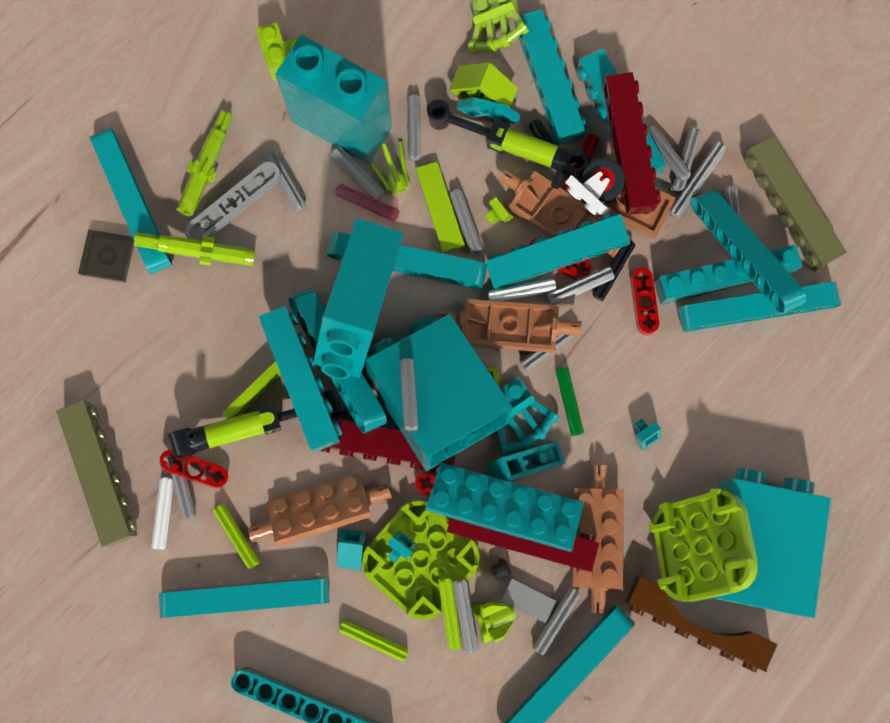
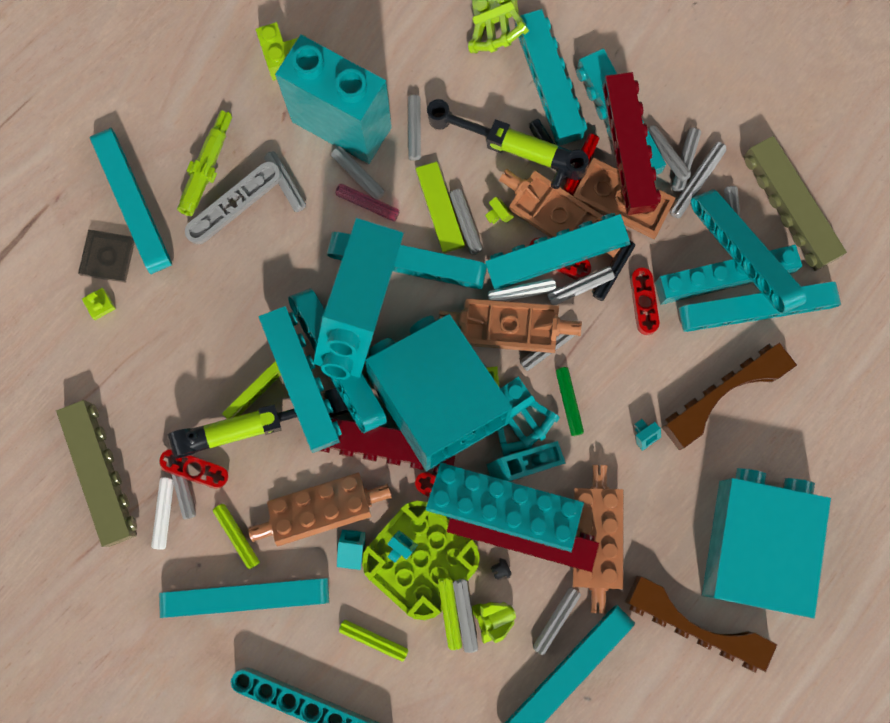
(98, 303): none -> lime tile
(205, 249): lime piece -> none
(396, 181): lime plant -> none
(408, 394): light grey axle -> none
(479, 107): teal tile -> none
(483, 82): lime brick -> none
(528, 600): light grey tile -> none
(600, 183): plate -> none
(691, 423): none -> reddish brown arch
(704, 546): lime tile -> none

